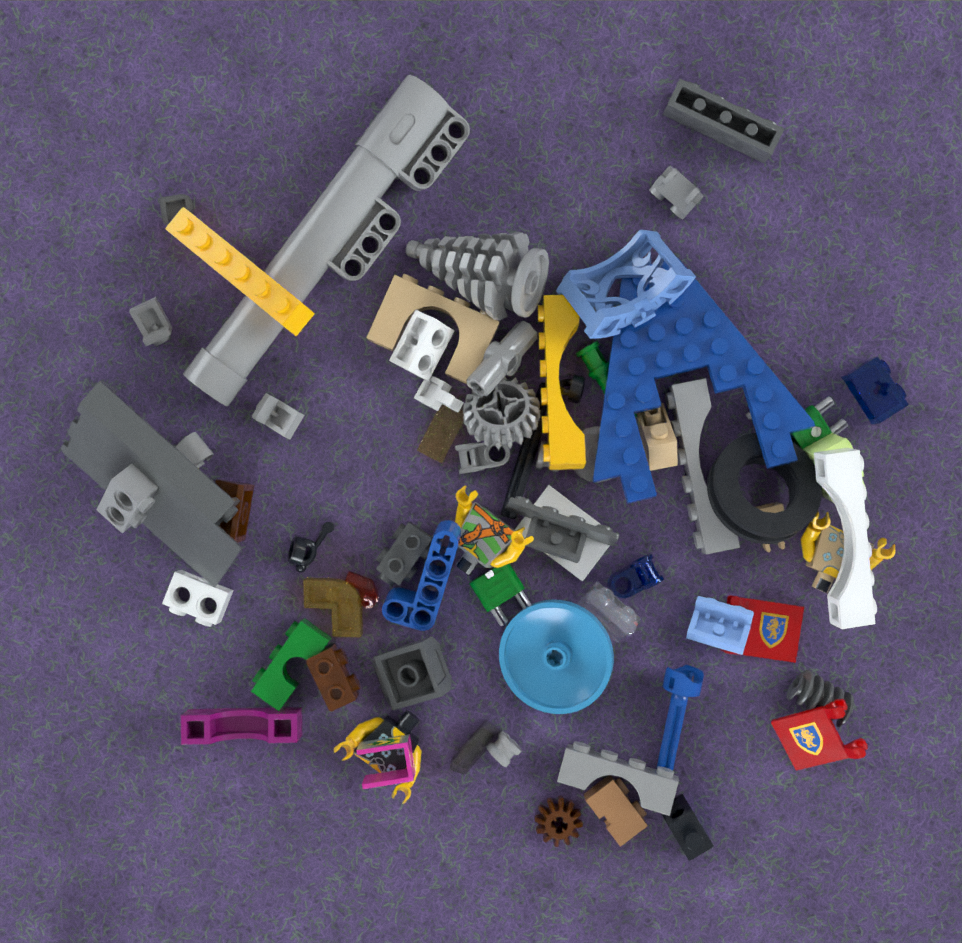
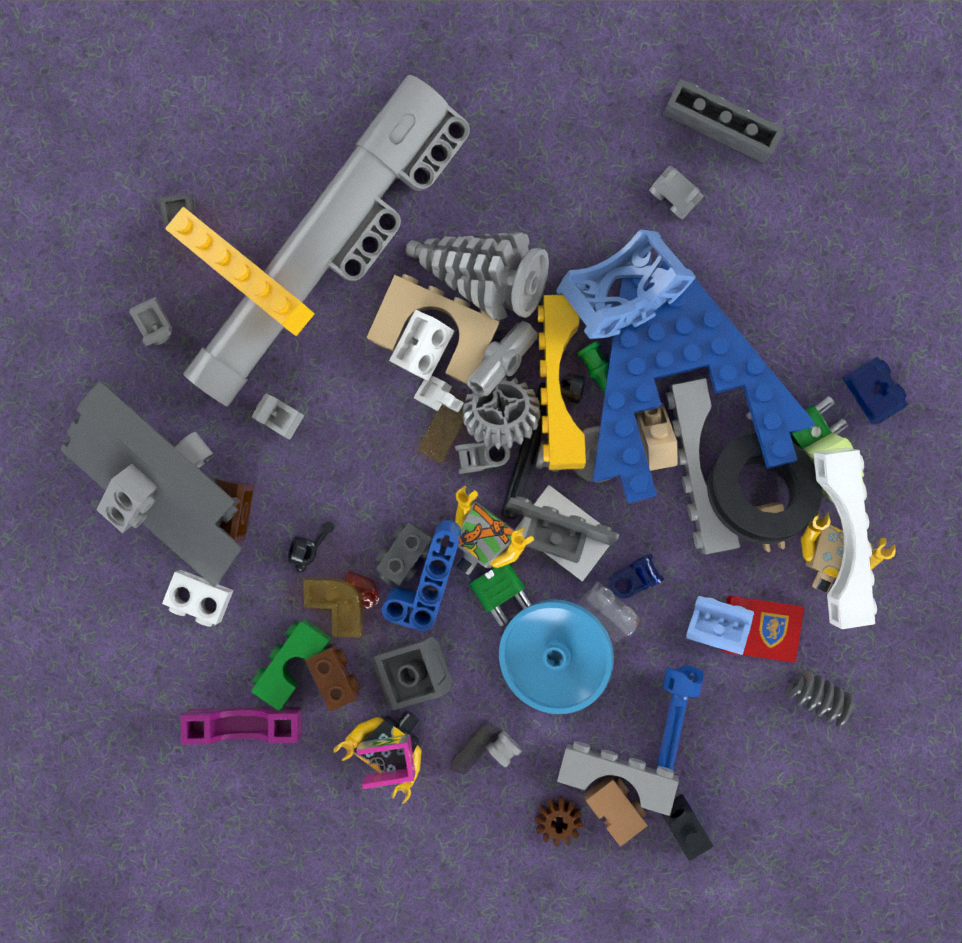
(813, 739): red flag -> none

